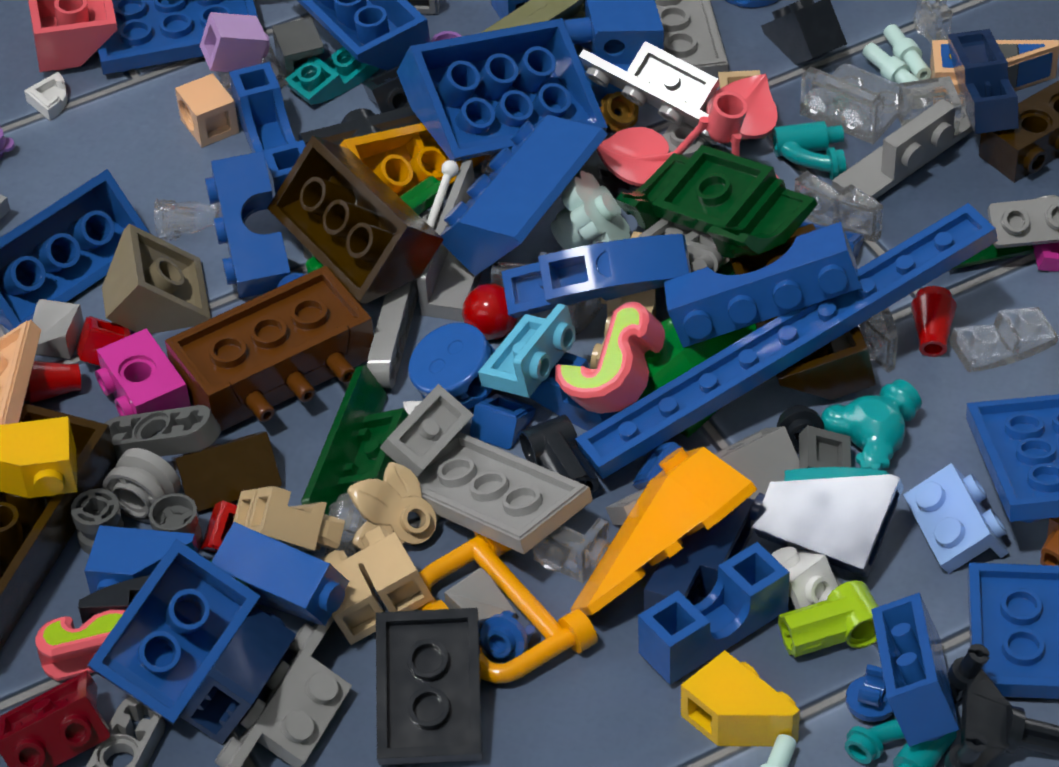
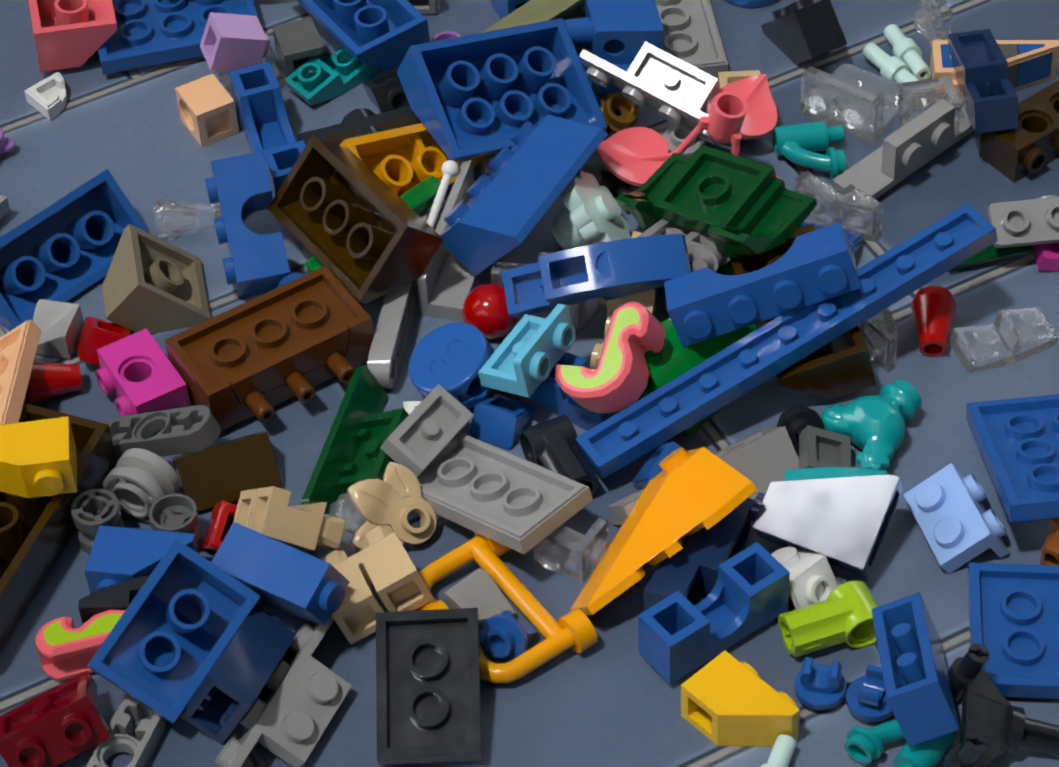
(820, 685): none -> blue plate

